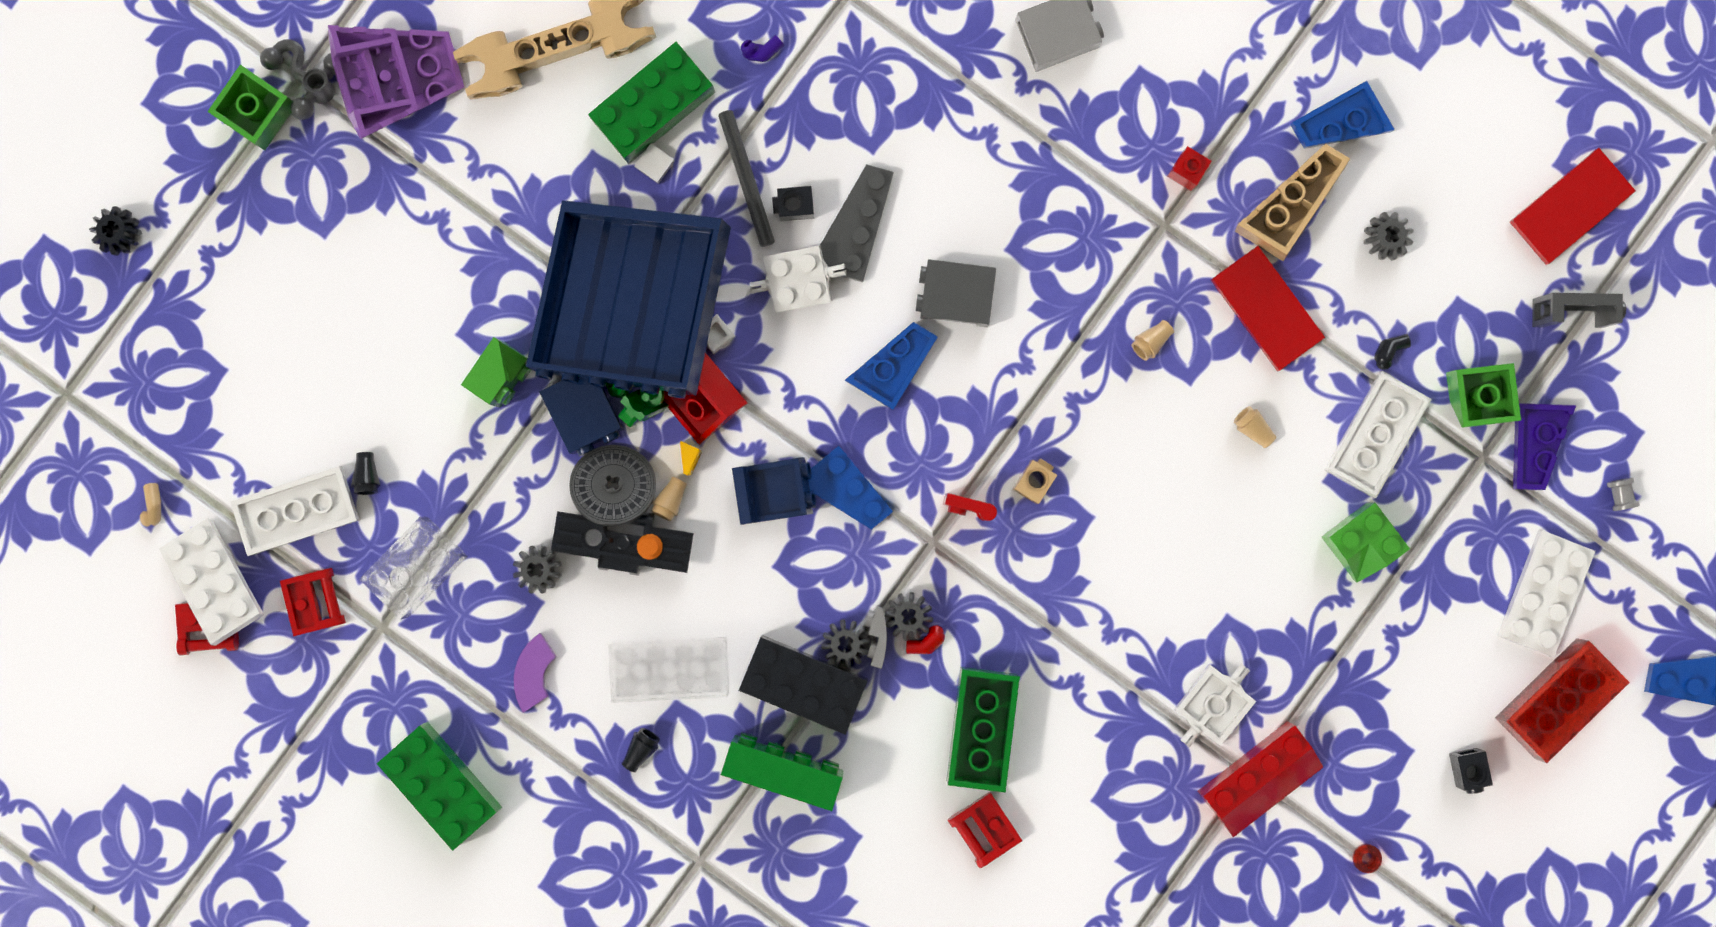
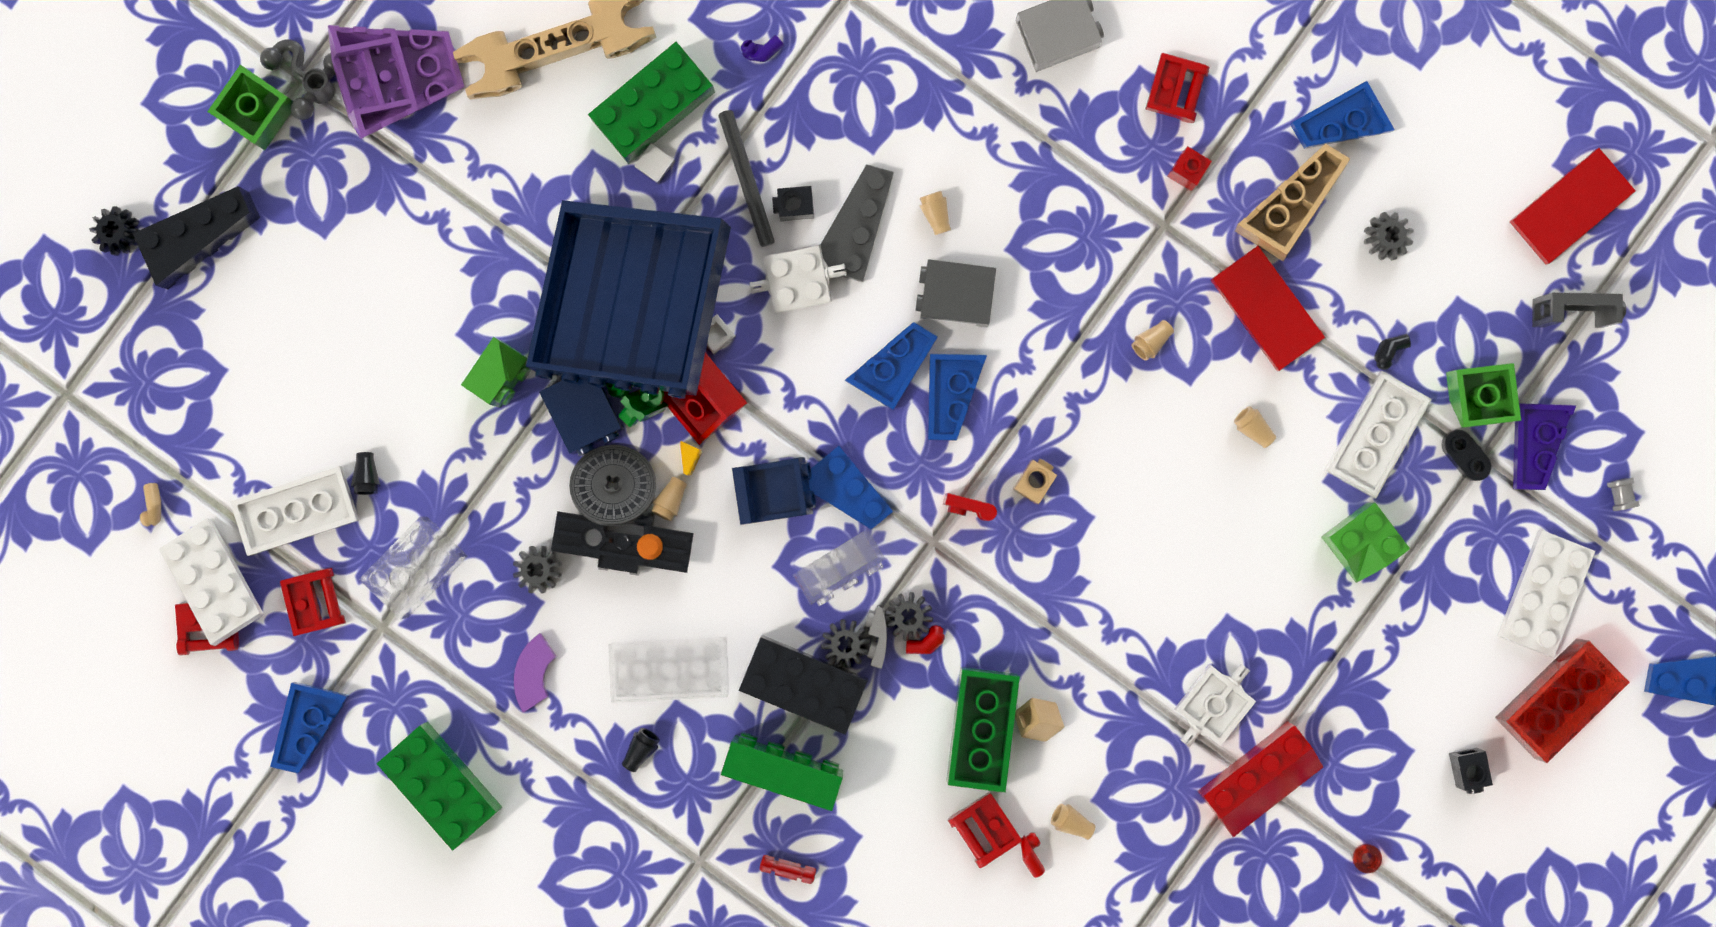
(190, 236): none -> black wedge
(303, 725): none -> blue wing
(787, 869): none -> red axle
(839, 568): none -> clear brick
(935, 210): none -> tan cone
(950, 392): none -> blue wing
(1029, 857): none -> red arm
(1039, 719): none -> tan panel
(1072, 822): none -> tan cone
(1168, 85): none -> red plate
(1466, 456): none -> black plate

